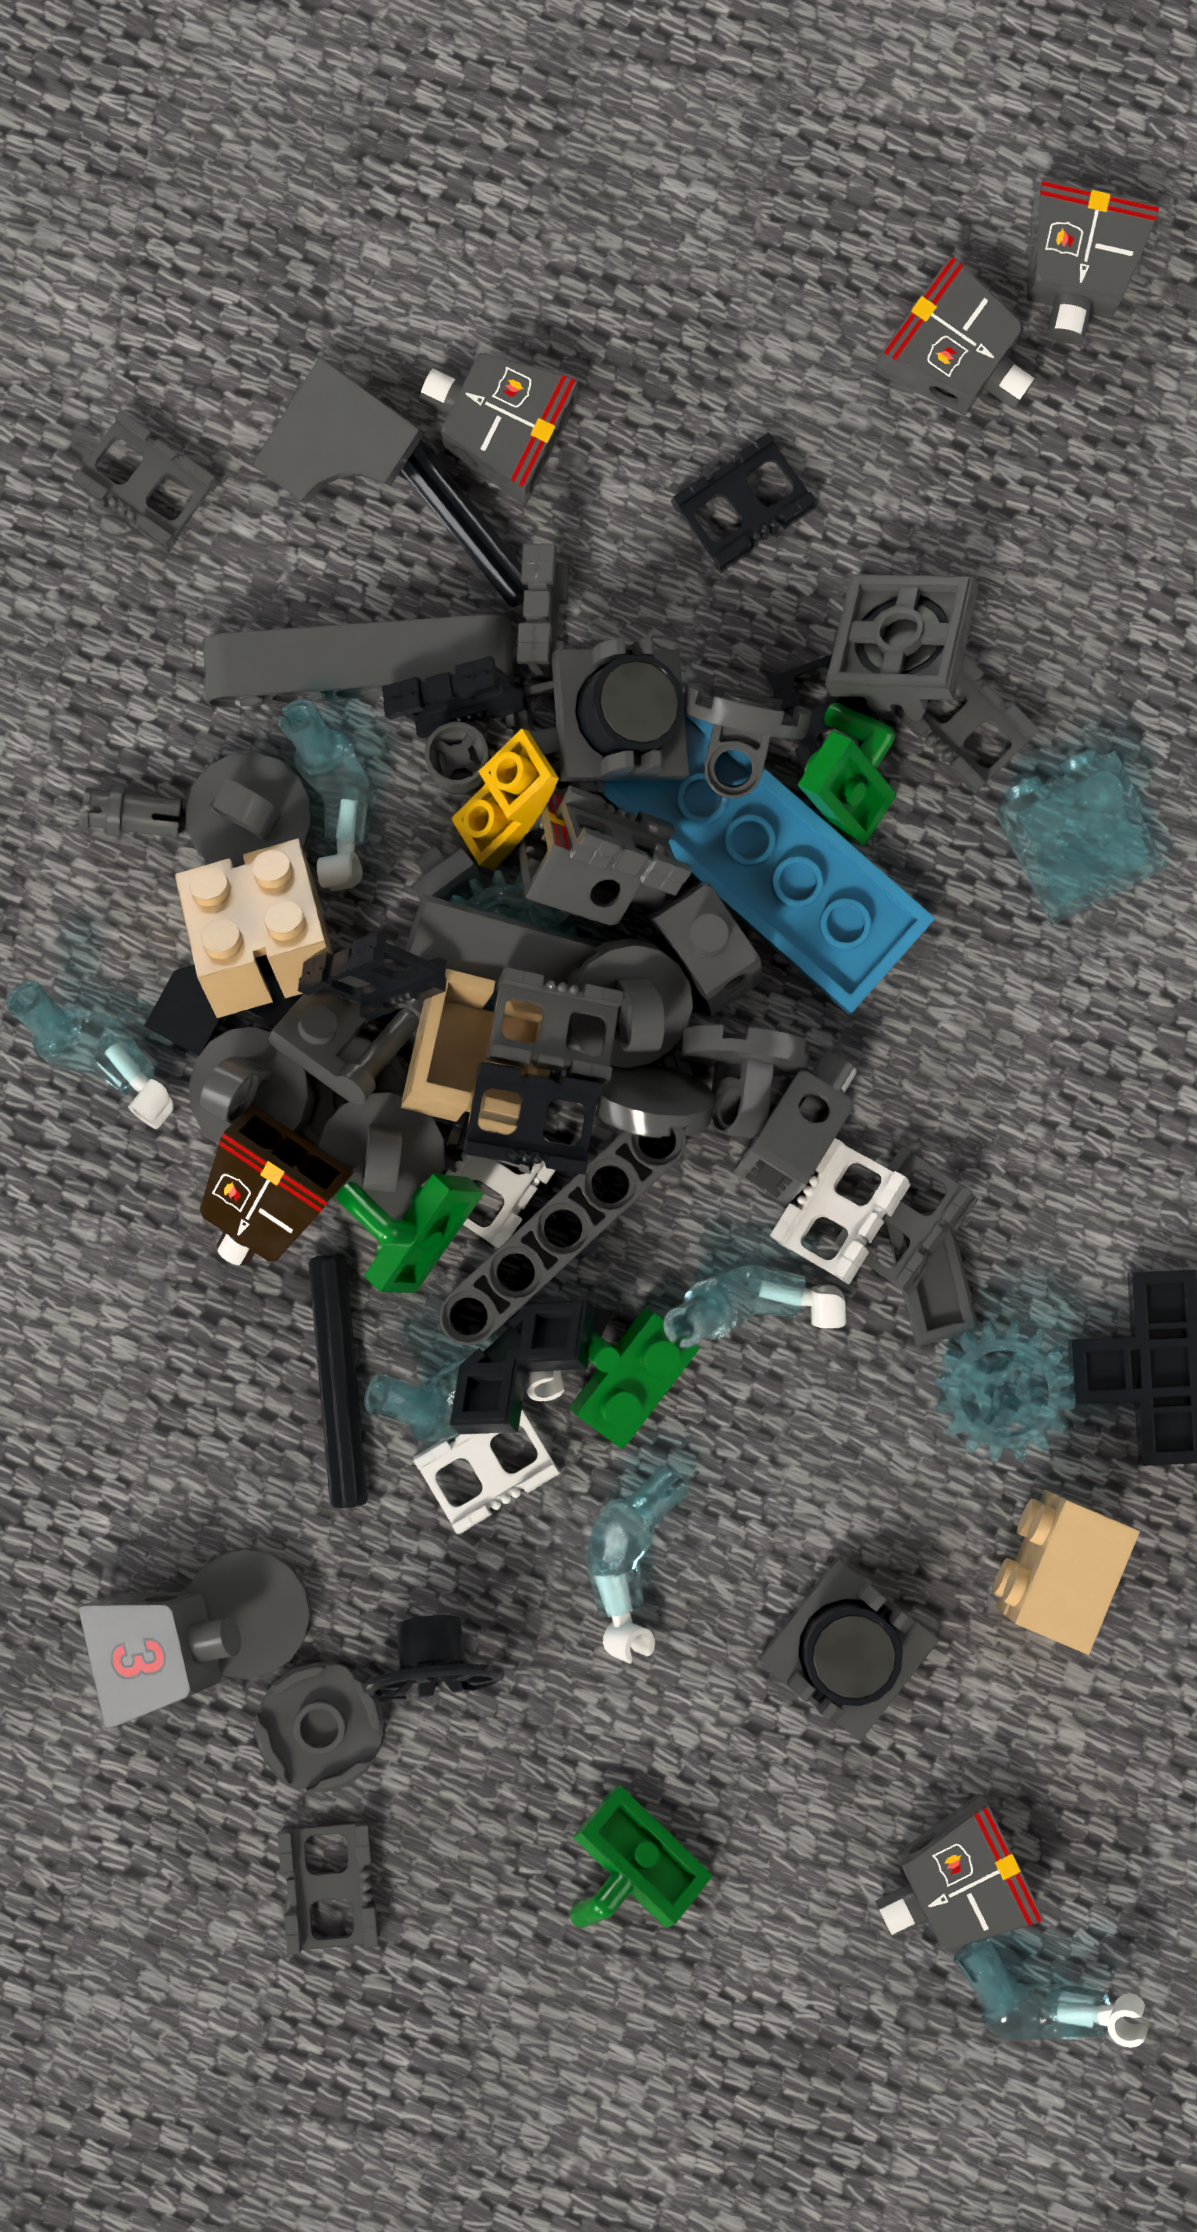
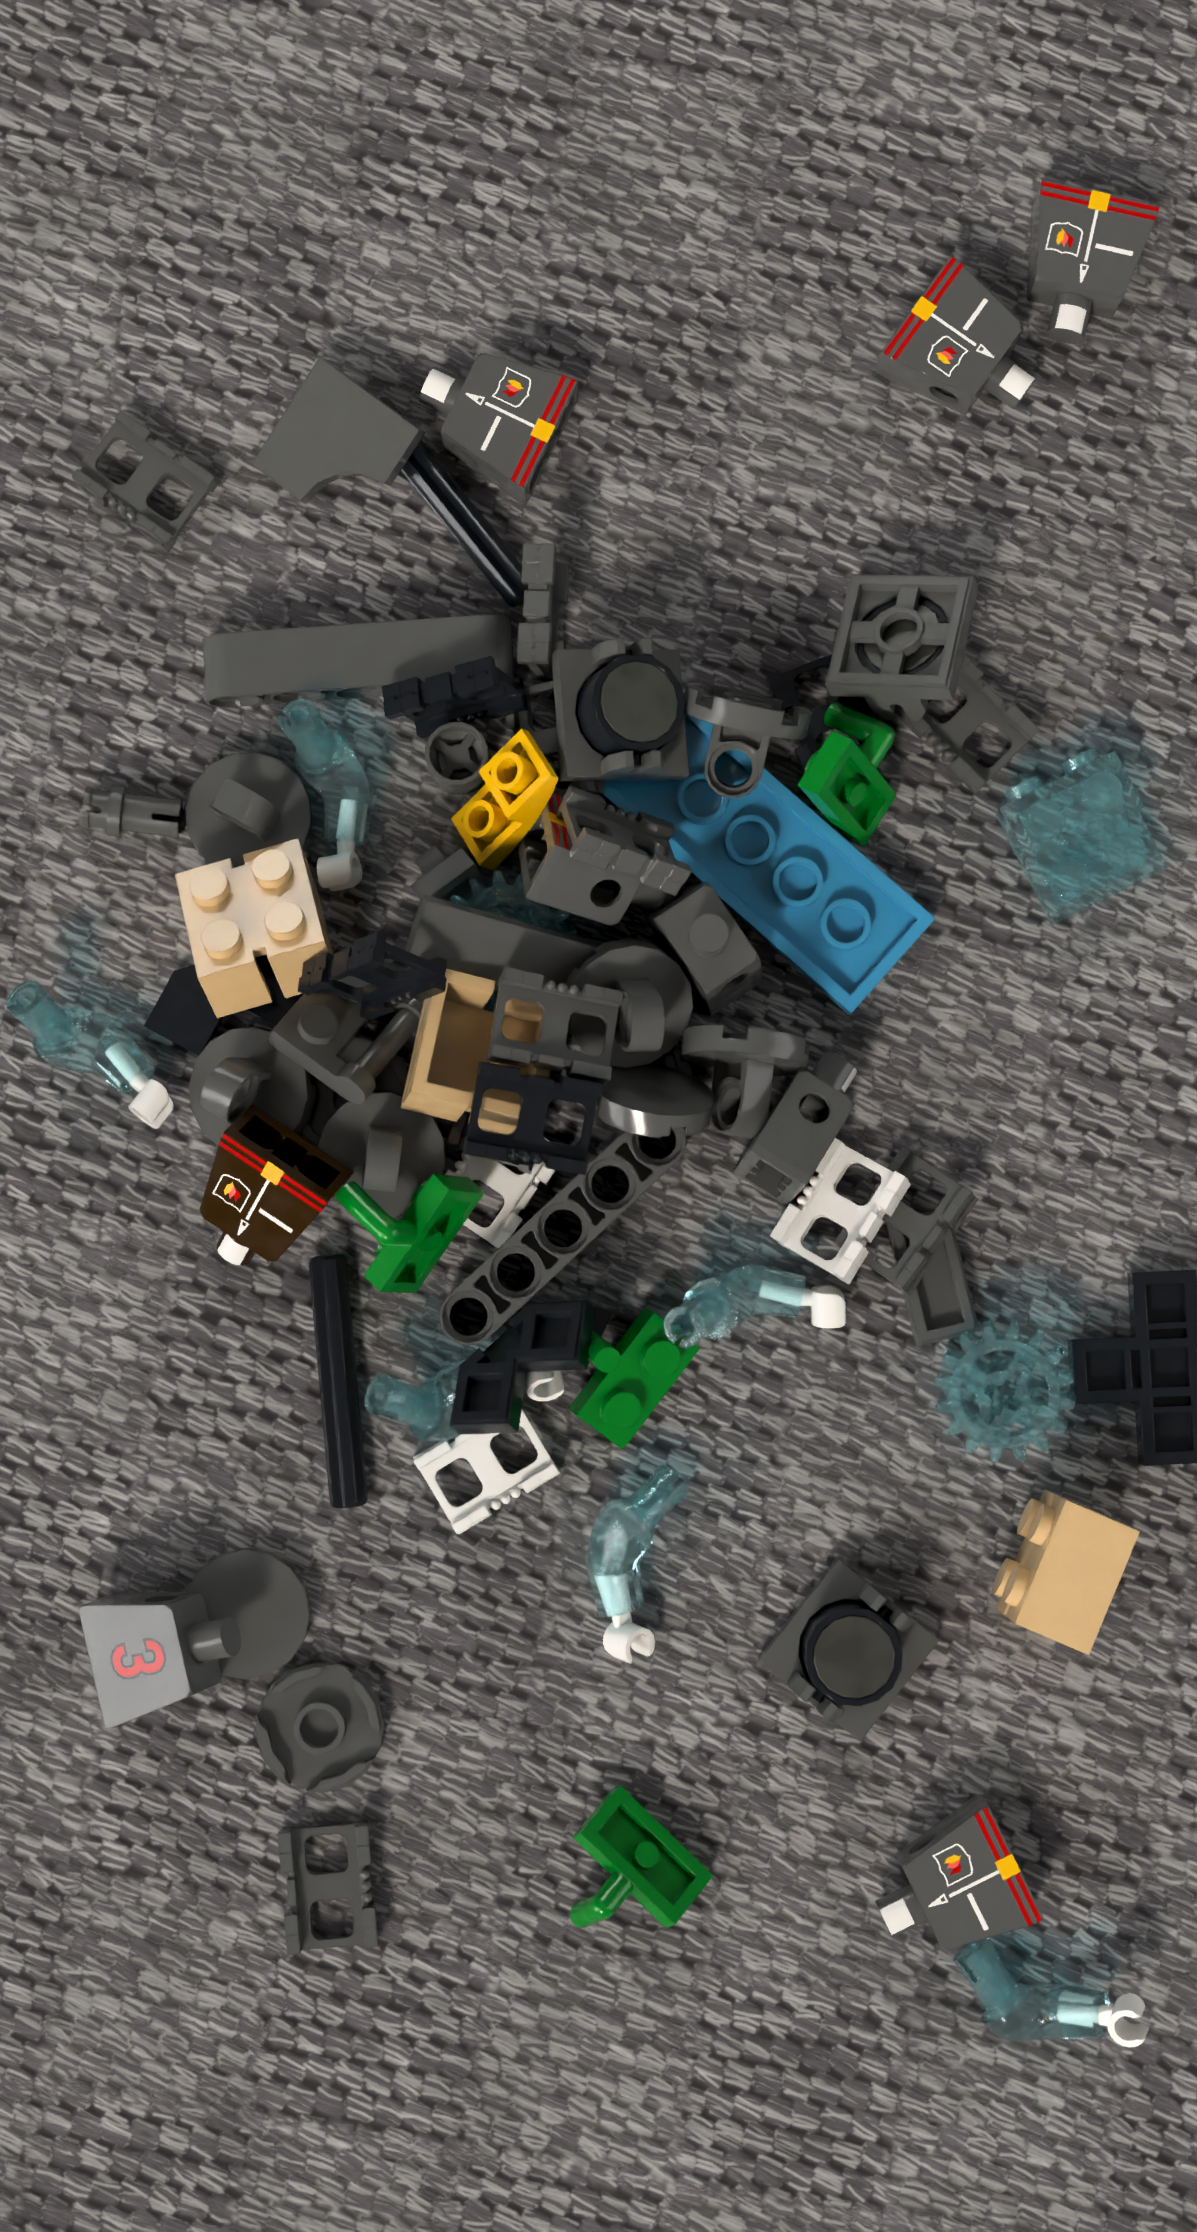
(428, 1654): black wheel -> none
(755, 518): black piece -> none

